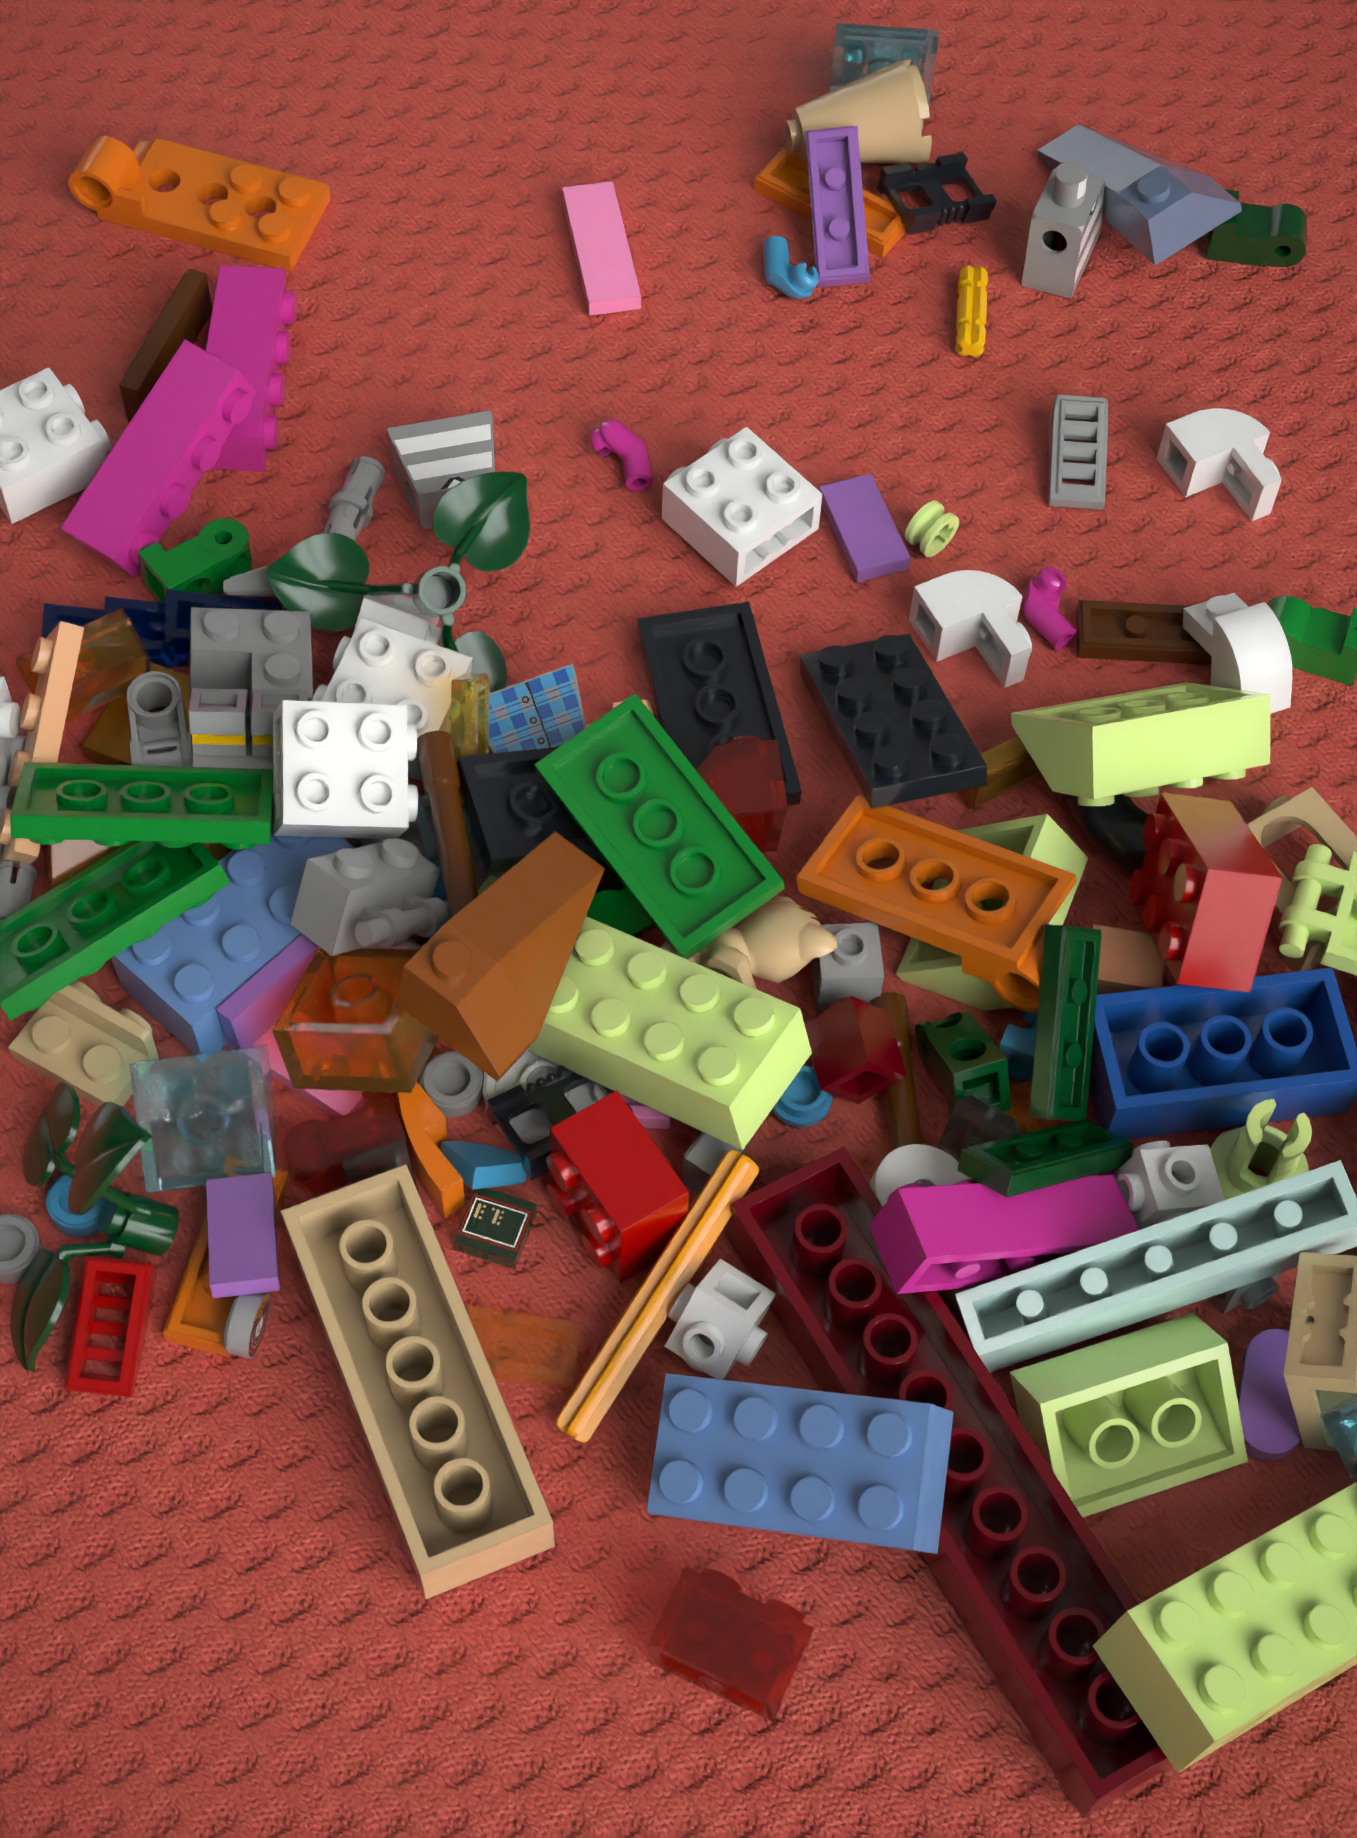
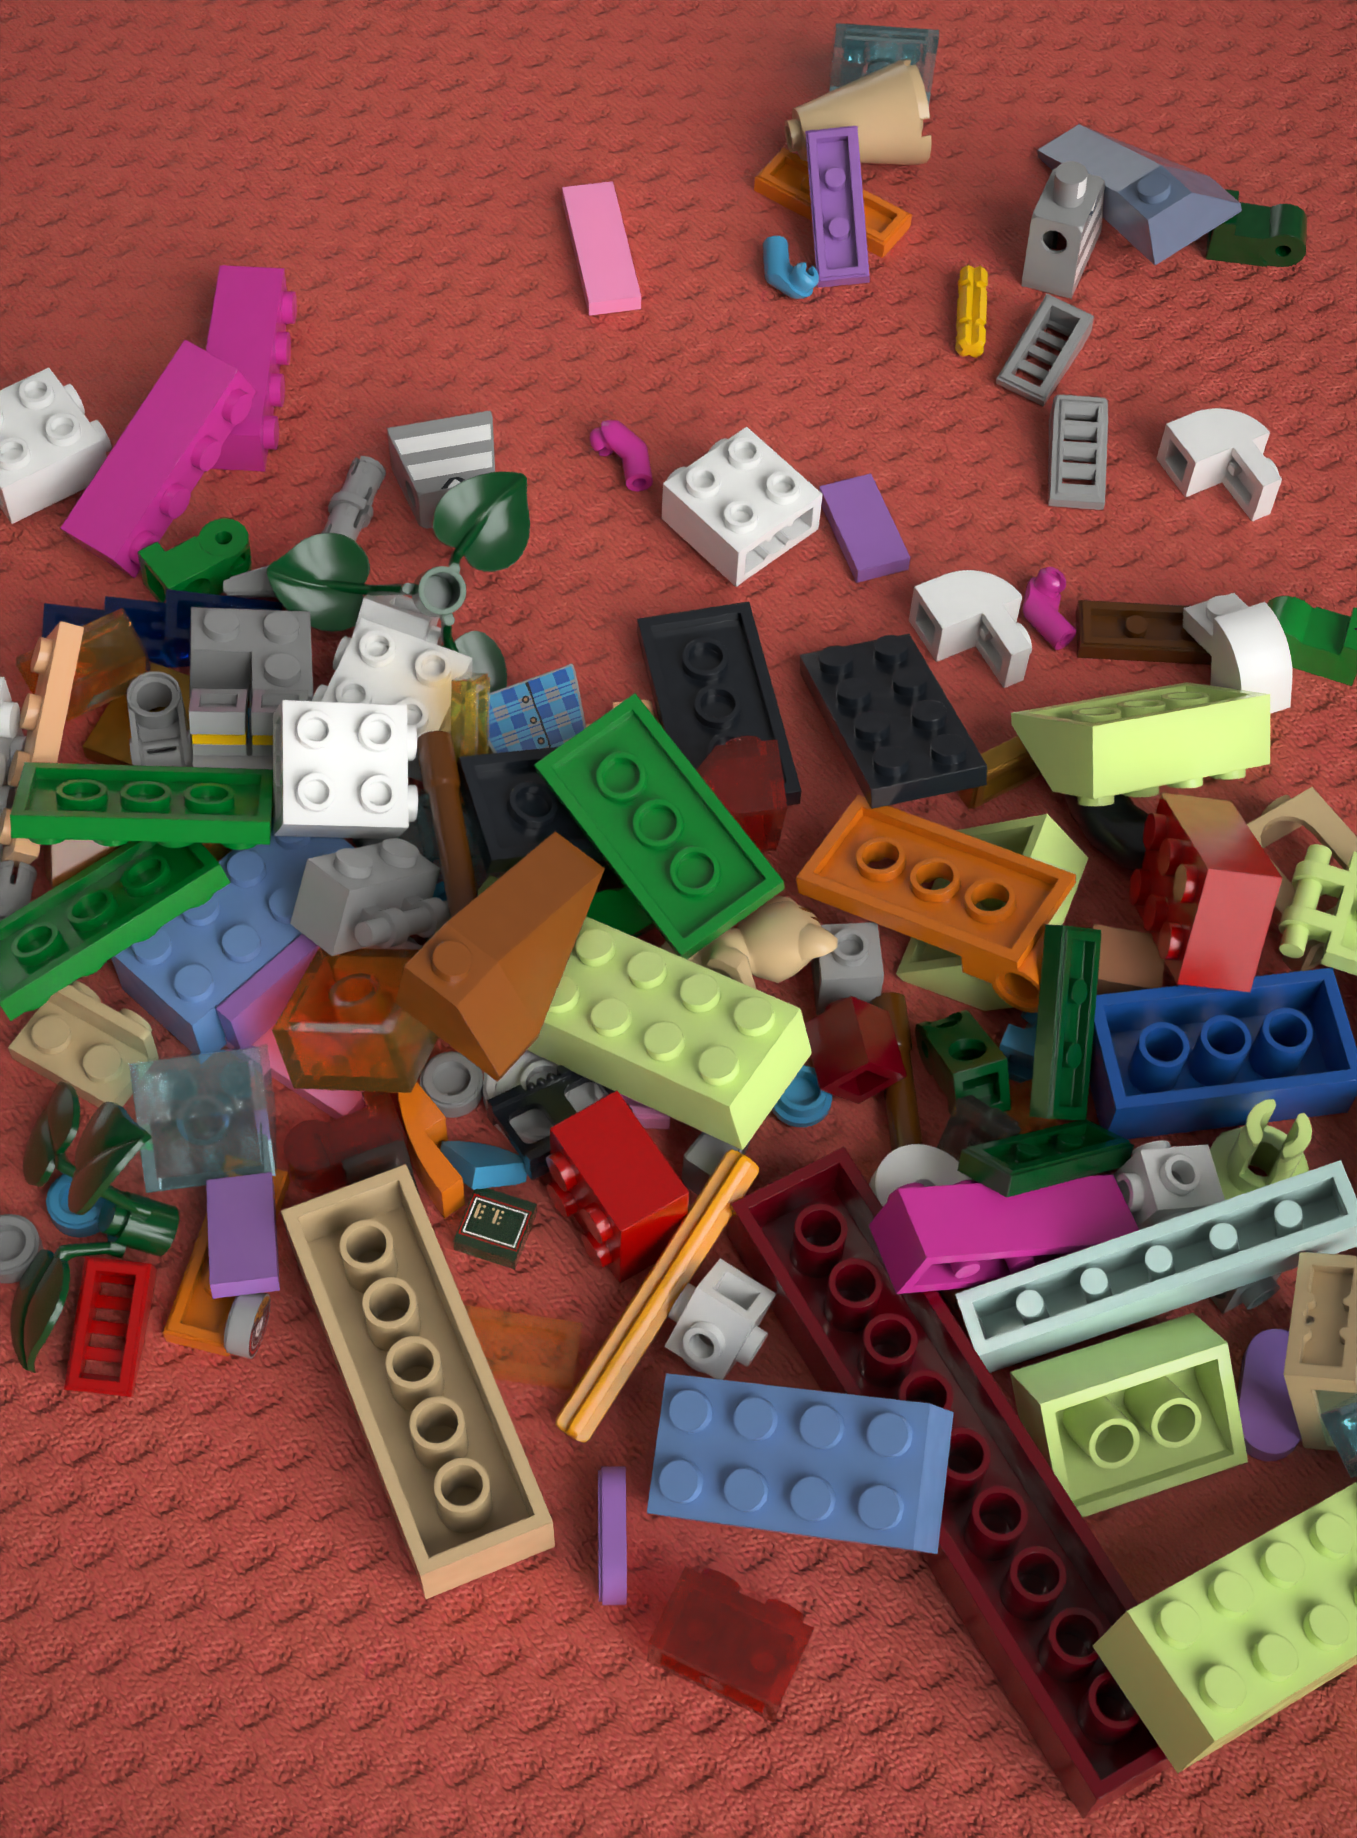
(123, 187): orange hinge -> none
(179, 321): reddish brown tile -> none
(612, 1536): none -> medium lavender tile
(928, 181): black piece -> none
(931, 528): yellowish green bush -> none
(1061, 318): none -> light grey slope

